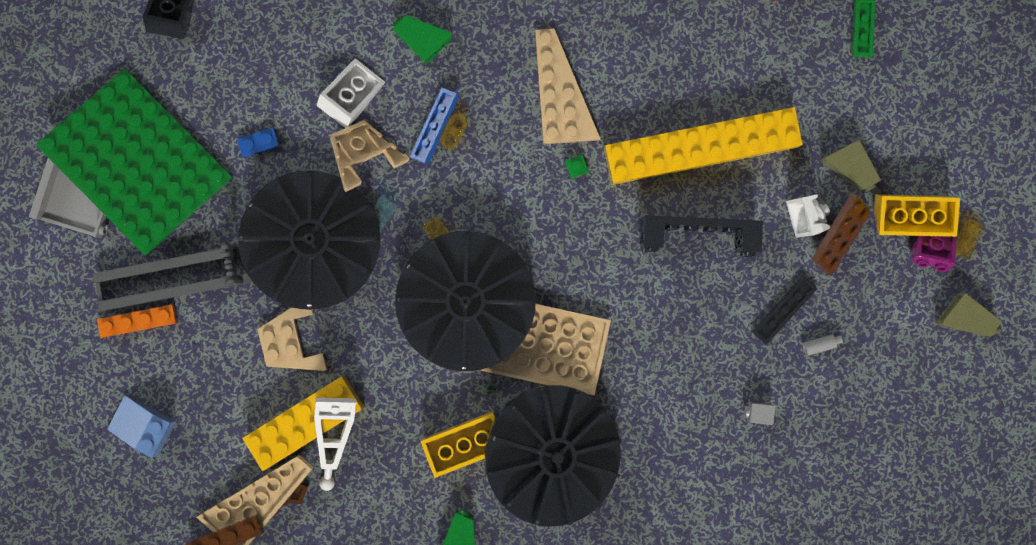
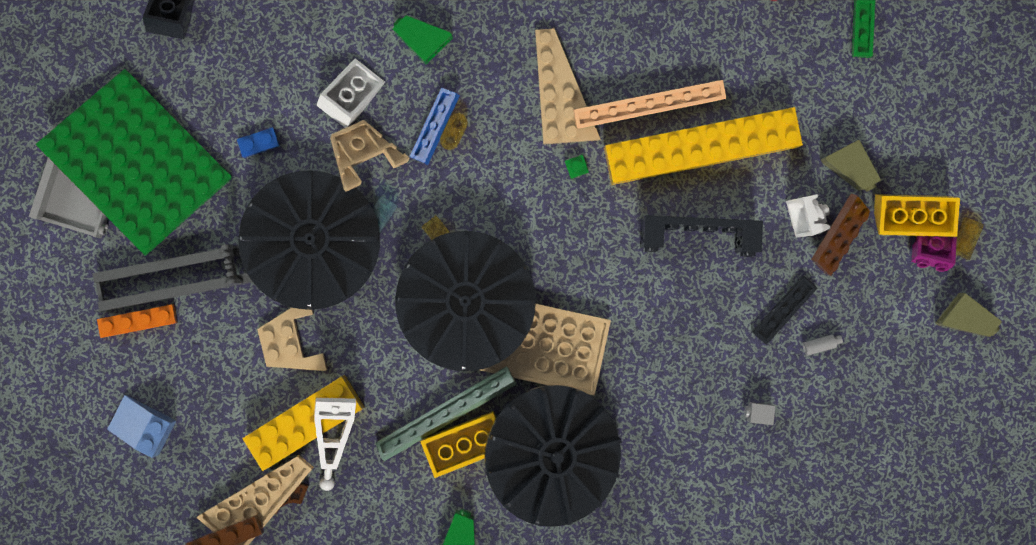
(445, 413): none -> sand green plate
(649, 104): none -> light nougat plate

